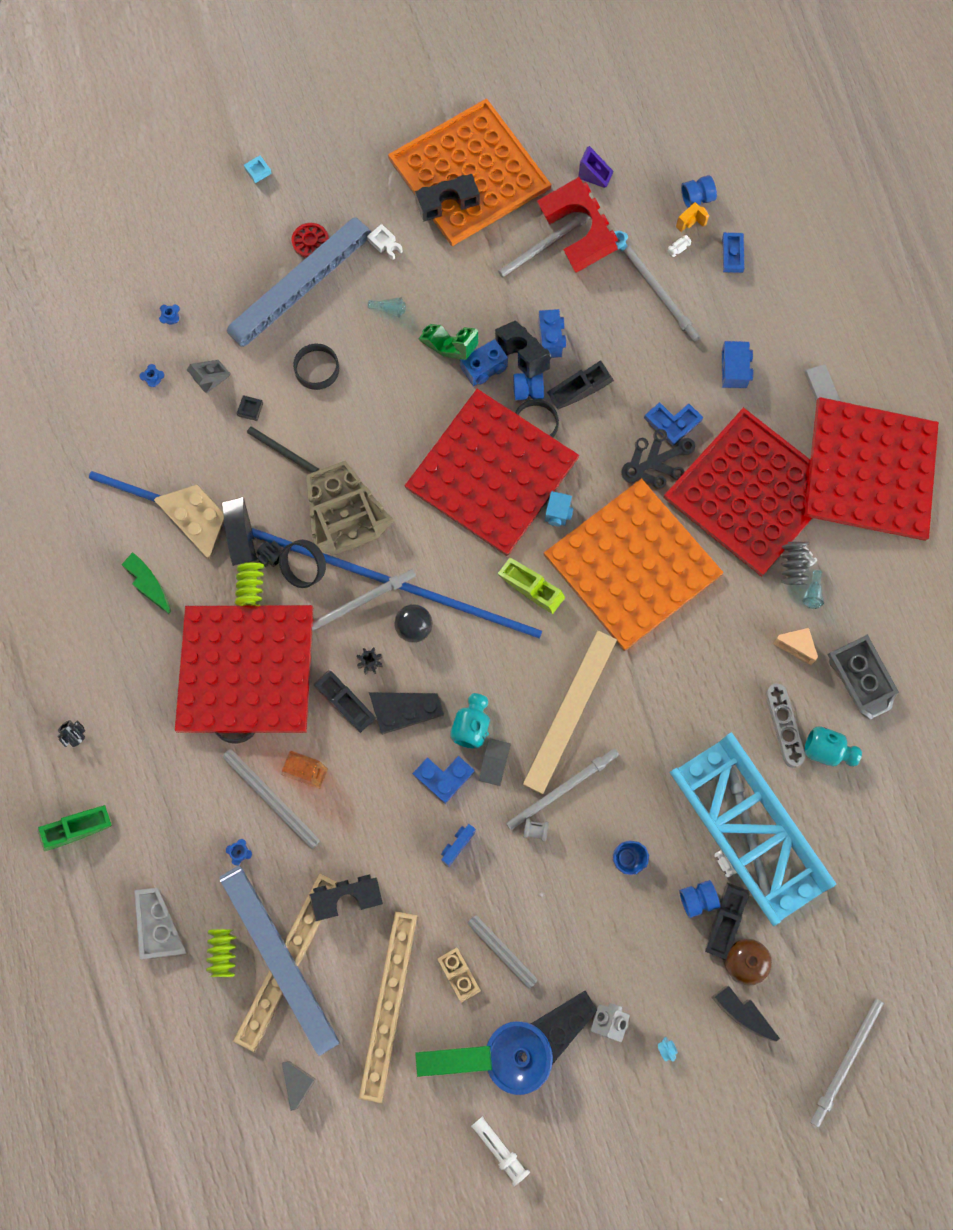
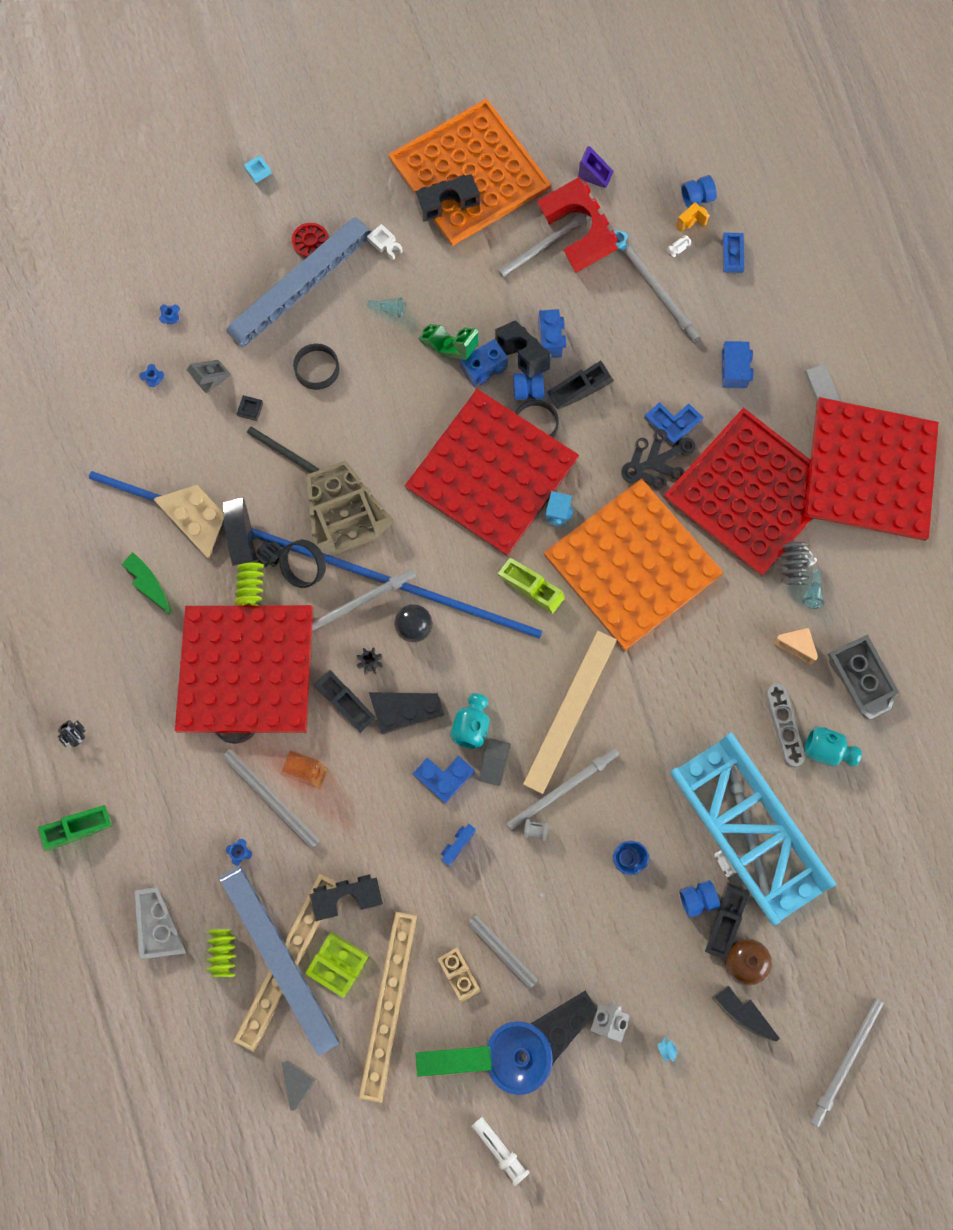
(337, 964): none -> lime slope

